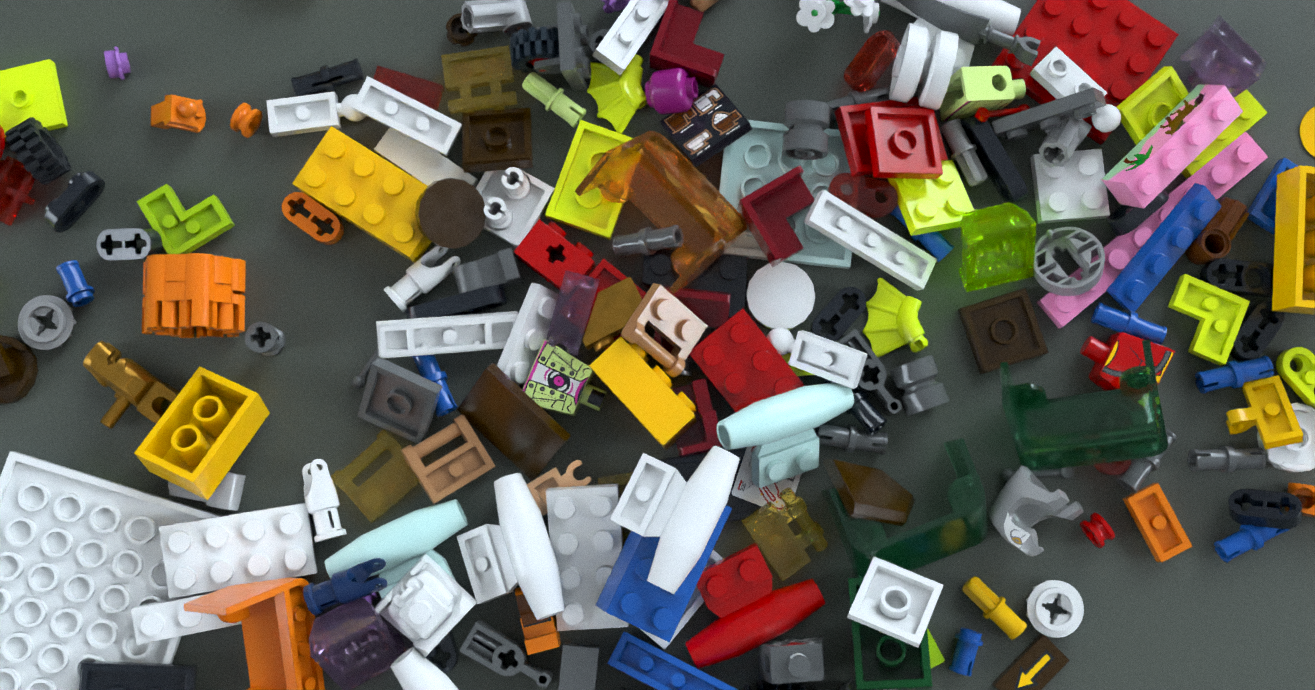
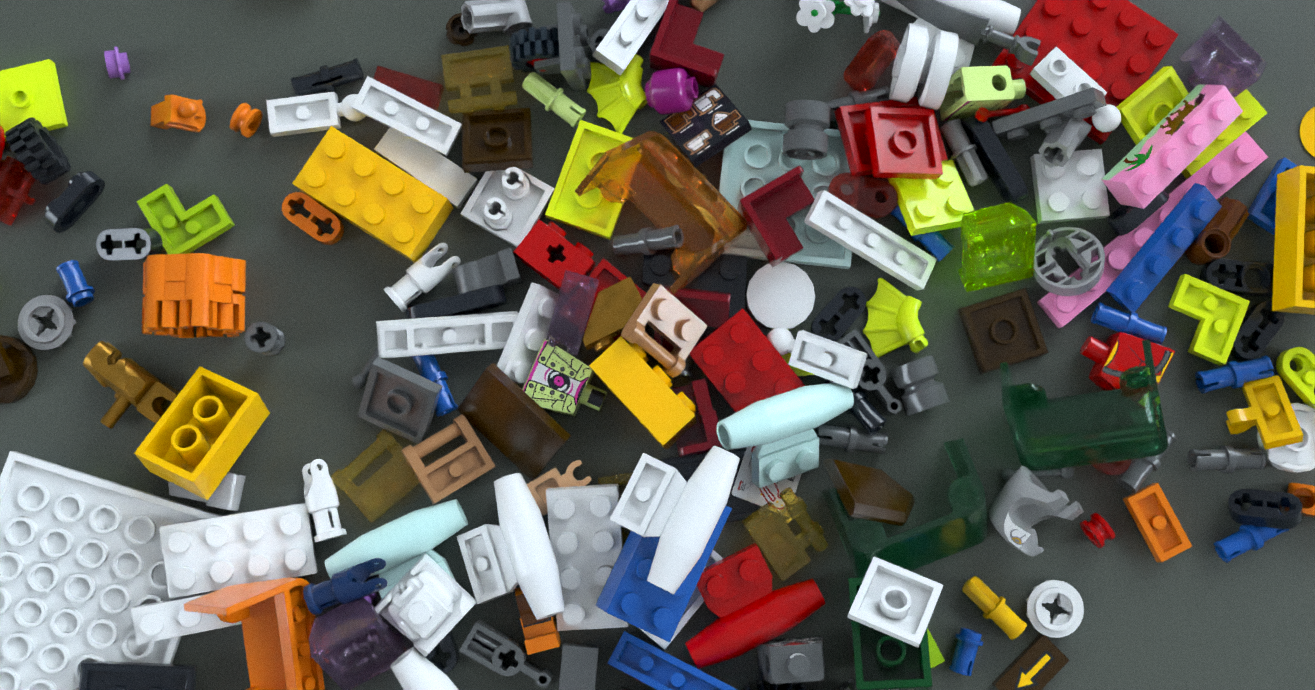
(450, 213): dark brown tile -> none

